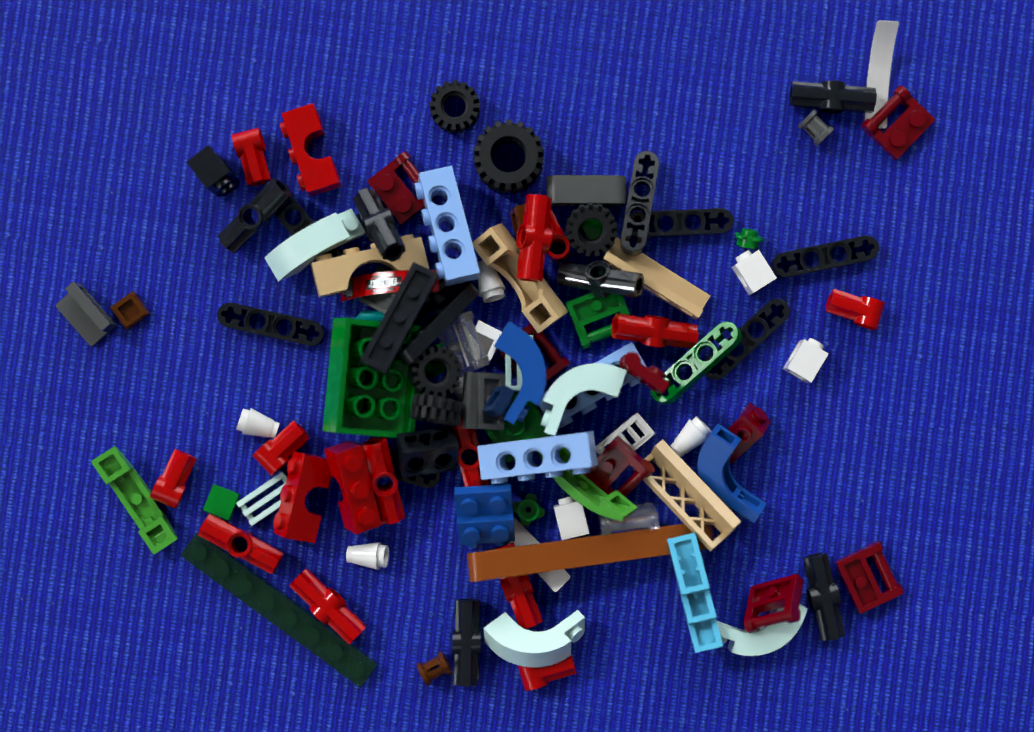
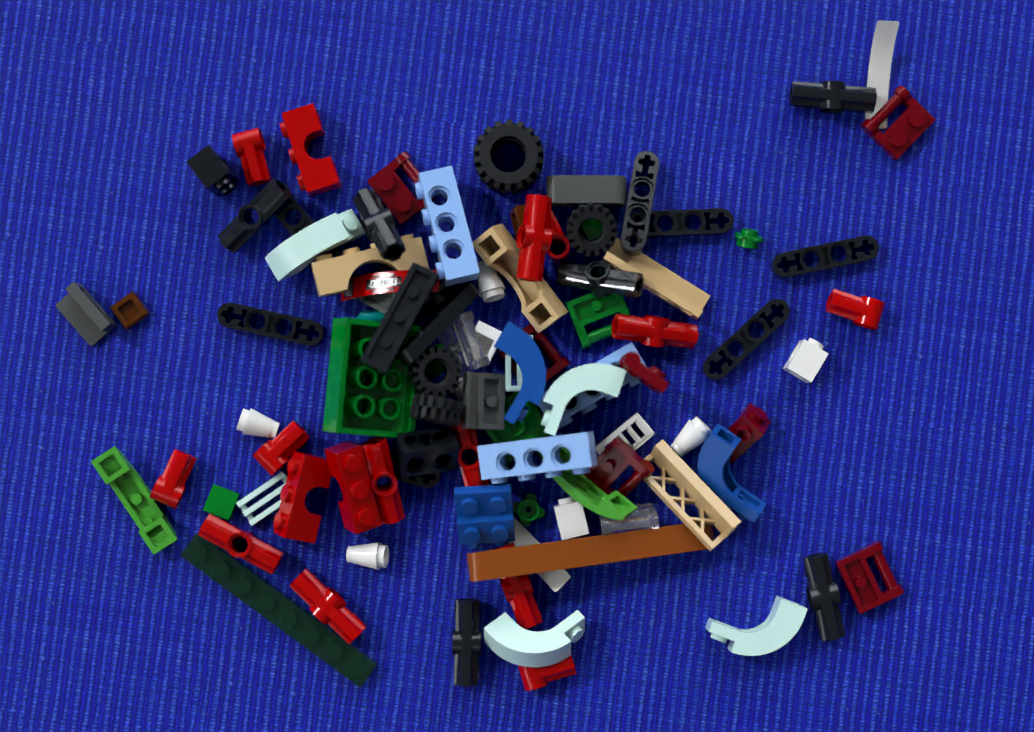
(427, 675): reddish brown bush -> none
(450, 90): black tyre -> none
(499, 401): dark blue plate -> none
(695, 592): medium azure slope -> none
(699, 367): green beam -> none
(753, 271): white brick -> none
(770, 596): dark red plate -> none
(815, 127): dark grey bush -> none

